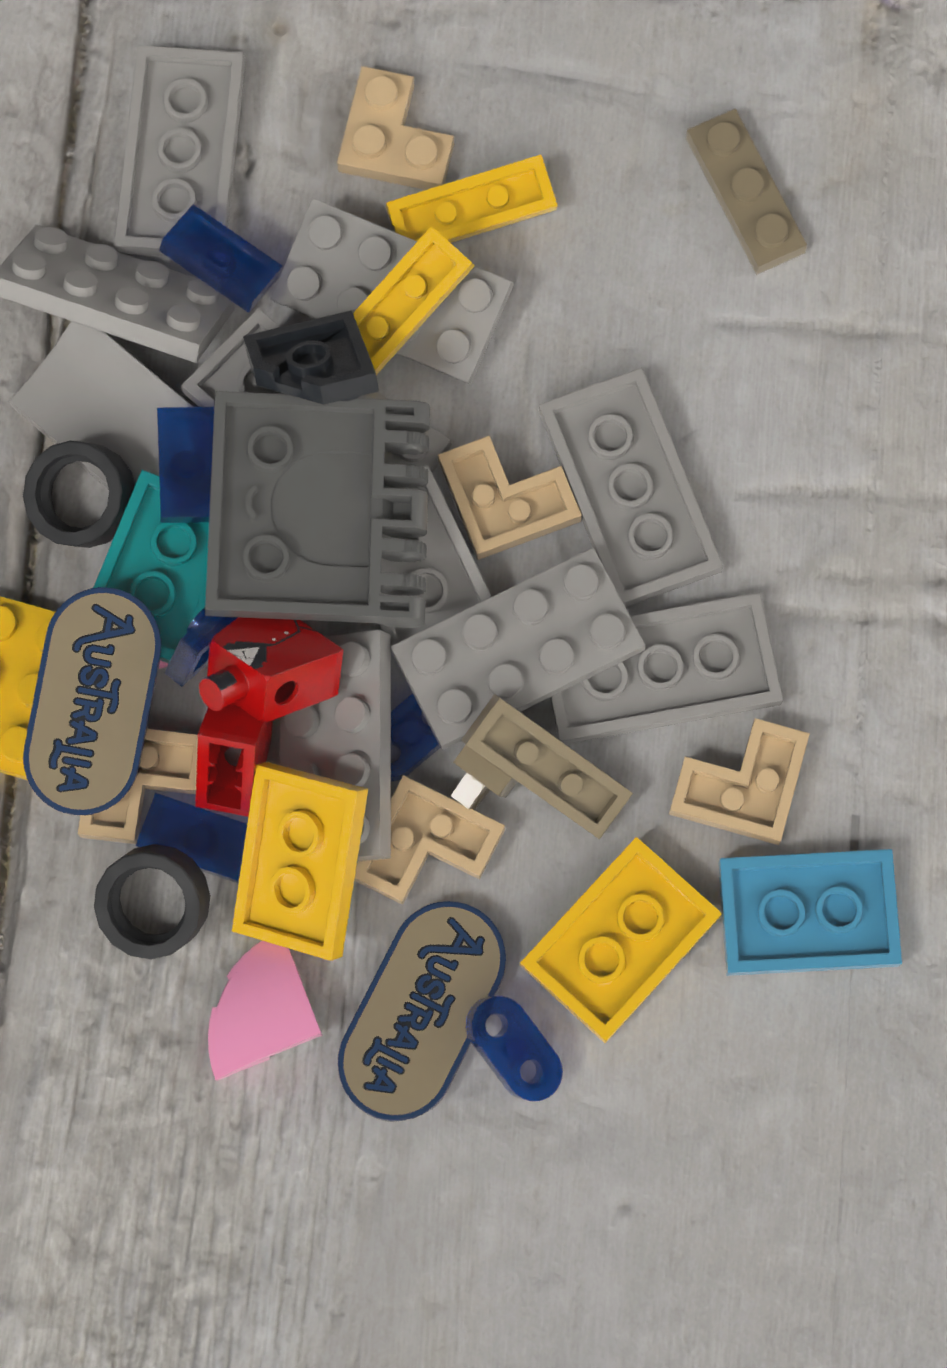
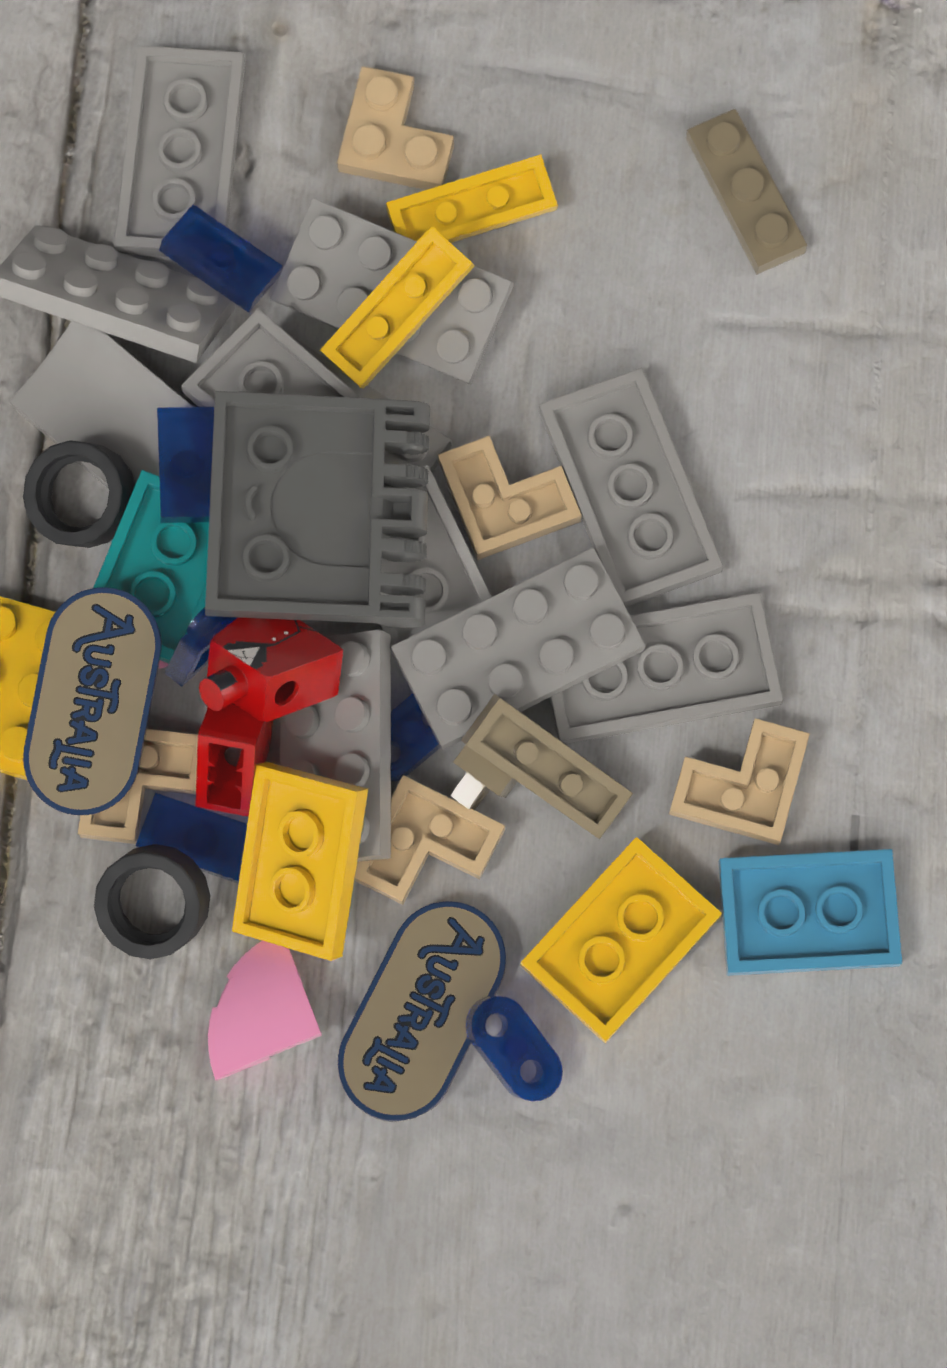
(313, 359): black plate -> none

